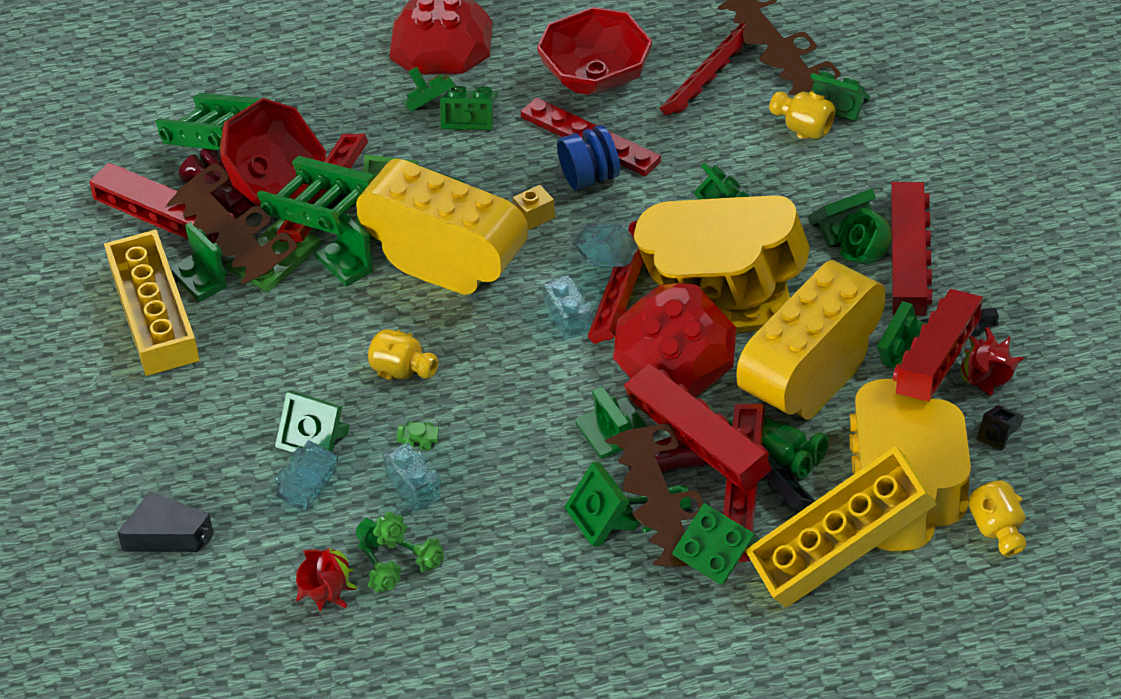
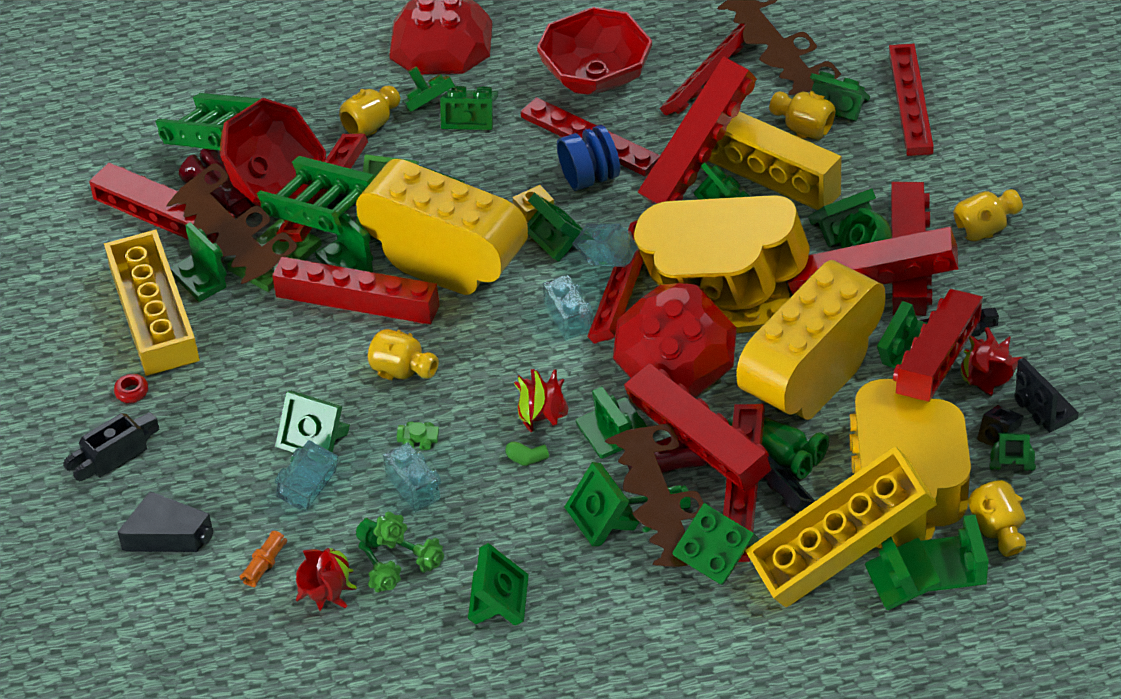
(111, 445): none -> black hinge
(134, 395): none -> red piece
(263, 558): none -> orange pin
(356, 290): none -> red brick
(368, 110): none -> yellow piece
(497, 588): none -> green bracket
(524, 455): none -> bright green arm
(540, 399): none -> red hair
(552, 227): none -> green bracket
(698, 133): none -> red brick
(779, 161): none -> yellow brick
(891, 258): none -> brick
(902, 572): none -> green bracket
(911, 100): none -> red plate
(959, 559): none -> green bracket
(986, 213): none -> yellow piece
(1012, 448): none -> green piece
(1041, 398): none -> black bracket

